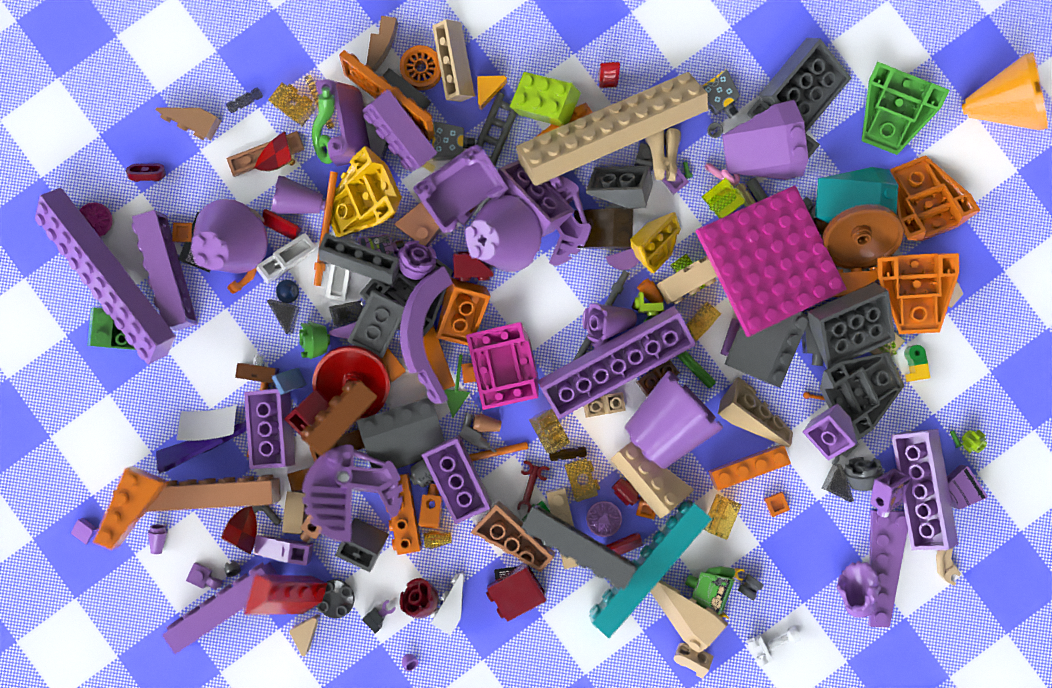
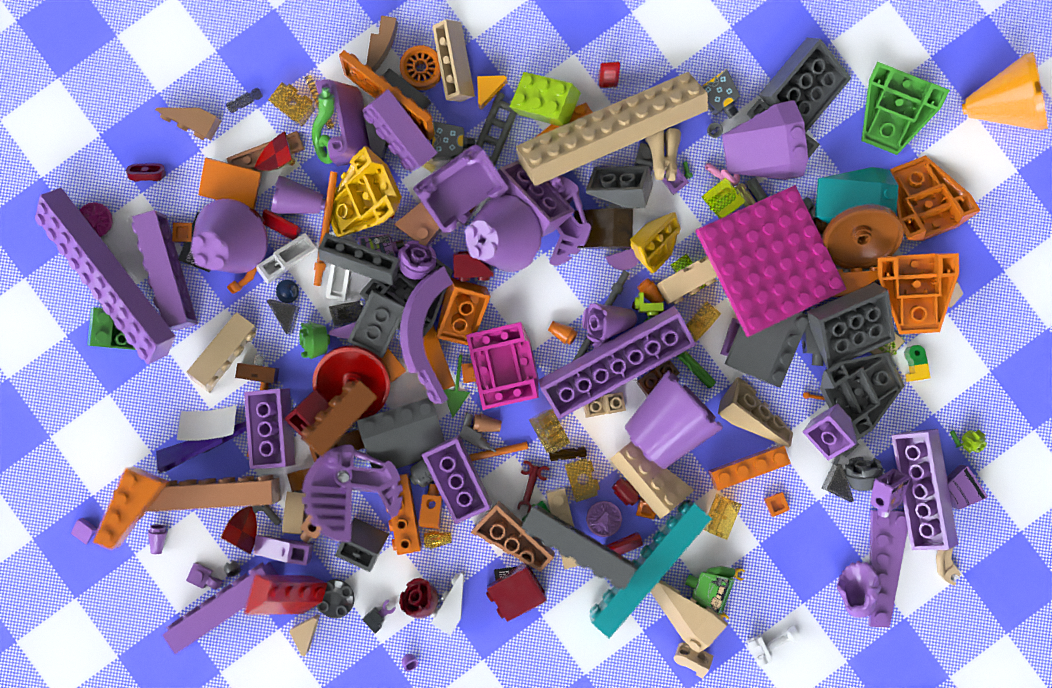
(221, 352): none -> tan wedge
(229, 181): none -> orange tile
(289, 380): medium blue slope -> none
(563, 332): none -> orange cone
(750, 587): dark grey wheel -> none

